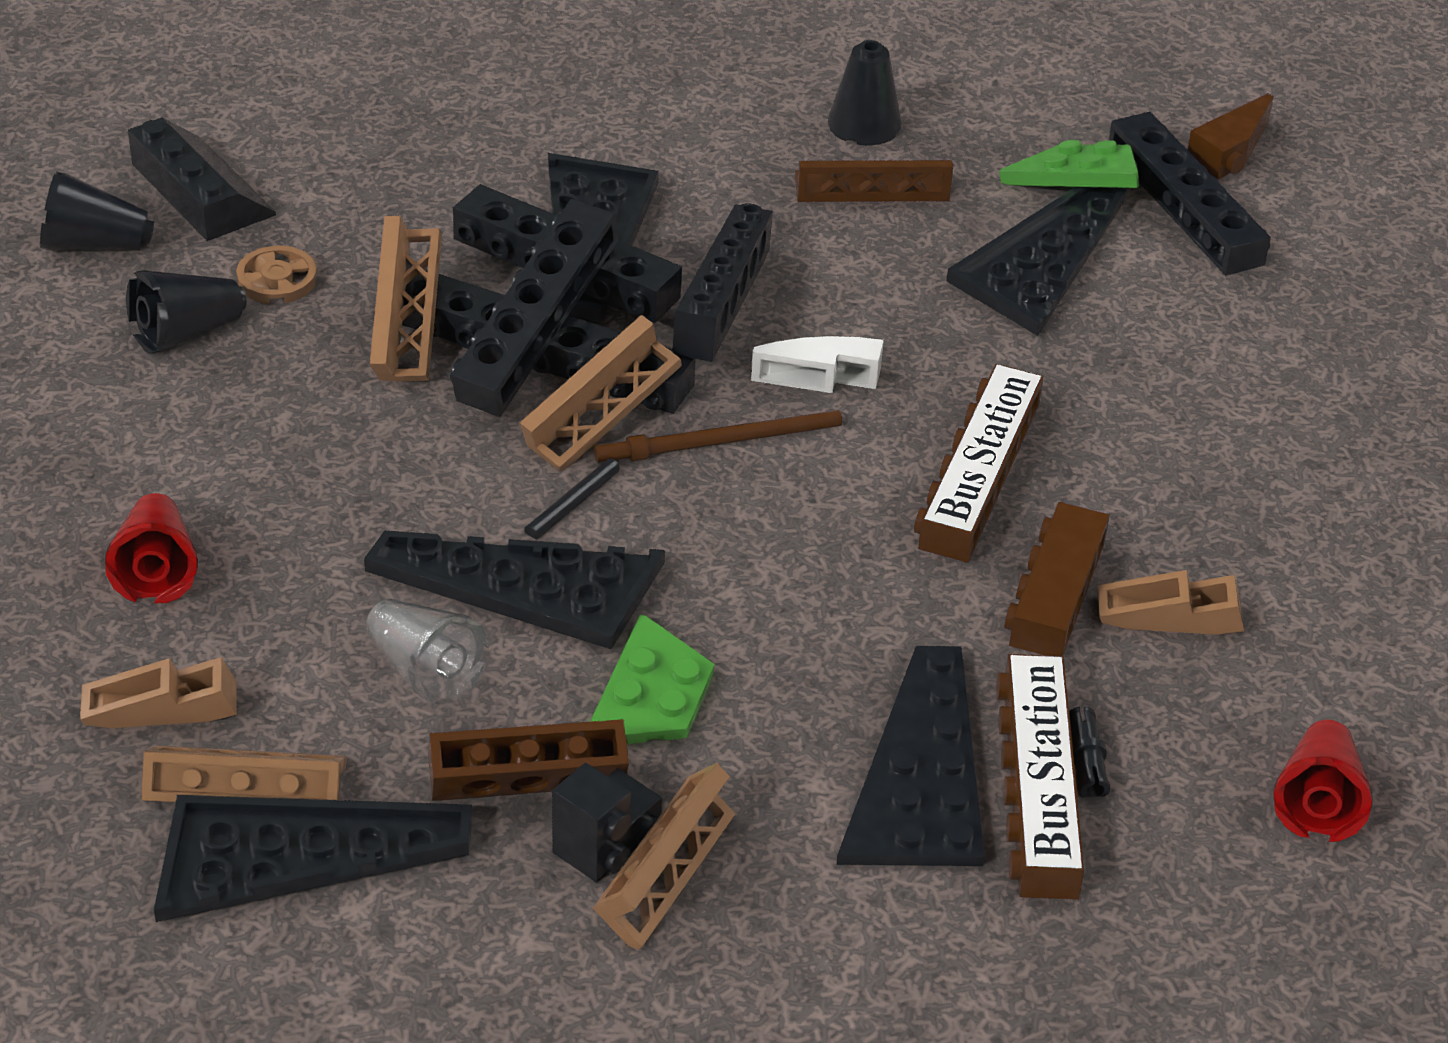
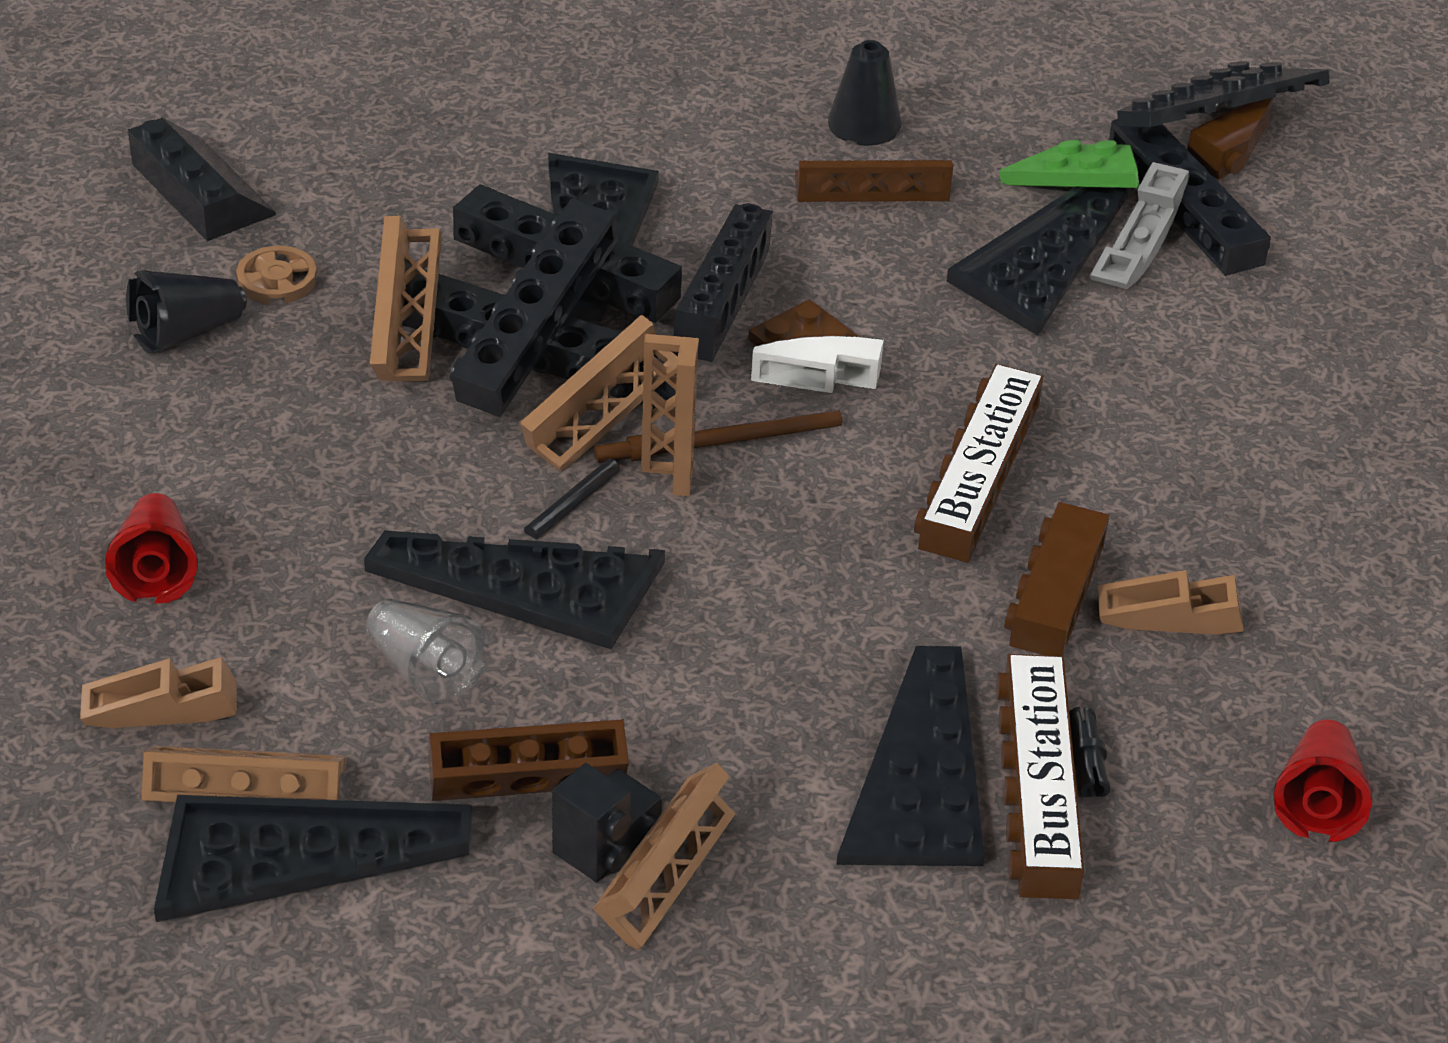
(91, 219): black cone -> none
(655, 685): bright green wing -> none
(678, 408): none -> medium nougat fence
(799, 322): none -> reddish brown plate
(1145, 229): none -> light grey slope
(1236, 85): none -> black wing

